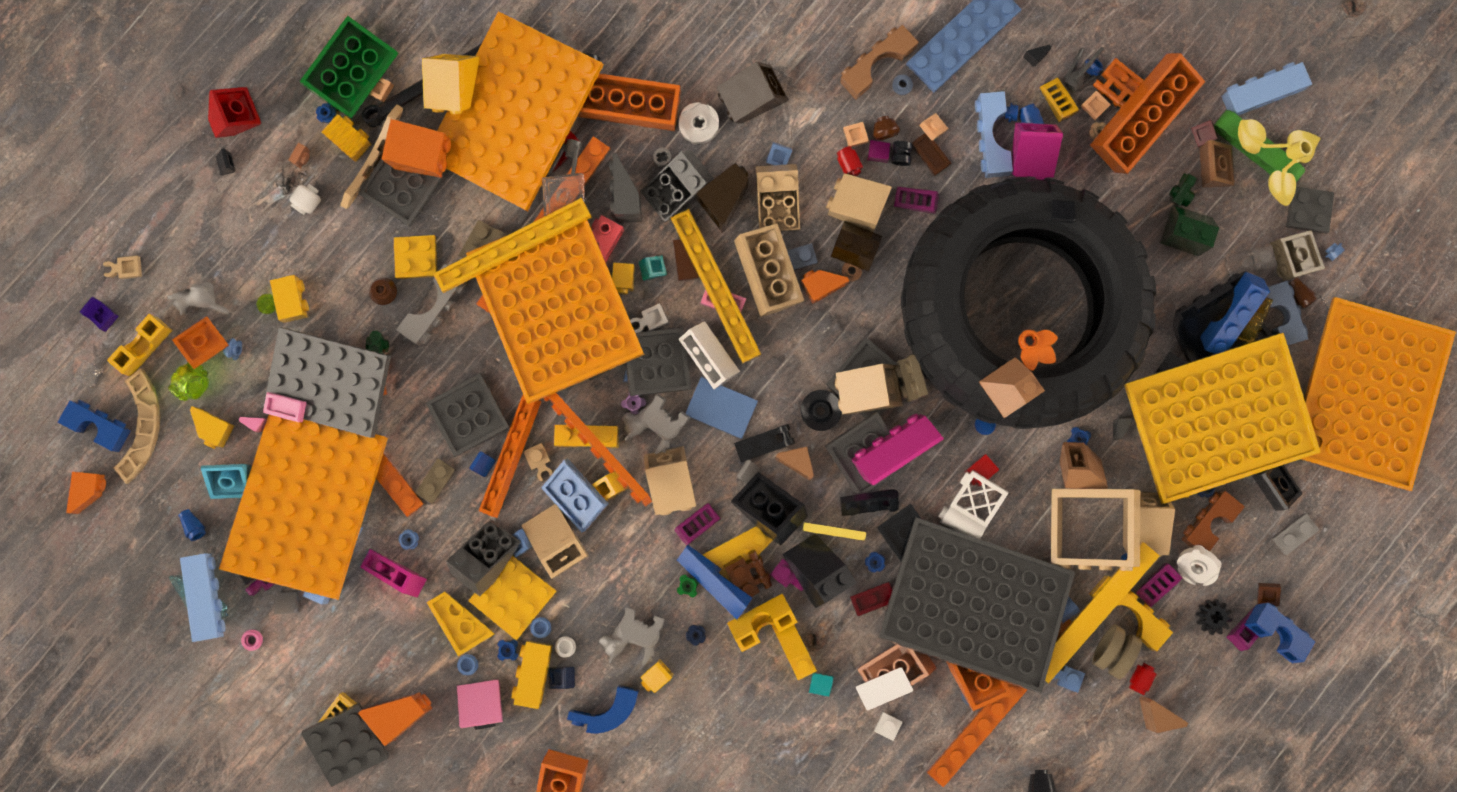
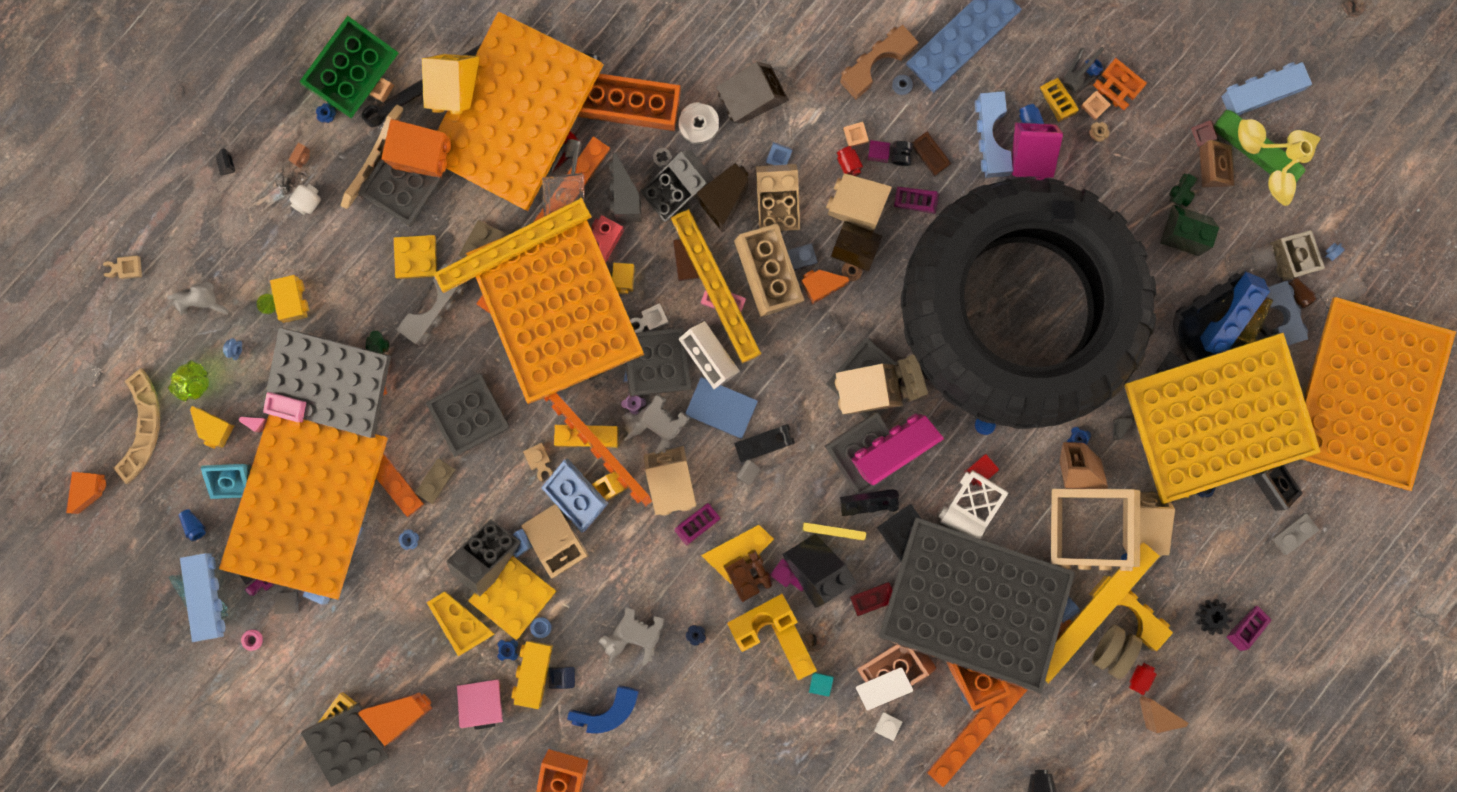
(99, 313): dark purple bracket -> none
(110, 433): blue arch -> none
(150, 335): yellow arch -> none
(200, 342): orange tile -> none
(231, 111): red slope -> none
(346, 137): yellow brick -> none
(386, 295): reddish brown cone -> none
(393, 573): dark pink slope -> none
(467, 664): medium blue plate -> none
(482, 464): blue slope -> none
(509, 457): orange plate -> none
(565, 646): white plate -> none
(652, 267): teal slope -> none
(656, 676): yellow slope -> none
(682, 589): green plate -> none
(708, 575): slope -> none
(770, 508): black slope -> none
(798, 461): medium nougat slope -> none
(828, 402): black dish -> none
(875, 567): blue plate -> none
(885, 128): reddish brown cone -> none
(933, 127): light nougat plate -> none
(1011, 386): medium nougat slope -> none
(1012, 113): blue plate -> none
(1035, 55): black slope -> none
(1040, 350): orange plate -> none
(1070, 678): medium blue plate -> none
(1147, 113): orange brick -> none
(1176, 578): magenta slope -> none
(1202, 557): white plate -> none
(1221, 506): dark orange arch -> none
(1268, 593): reddish brown plate -> none
(1294, 642): blue arch -> none
(1310, 210): dark grey plate -> none

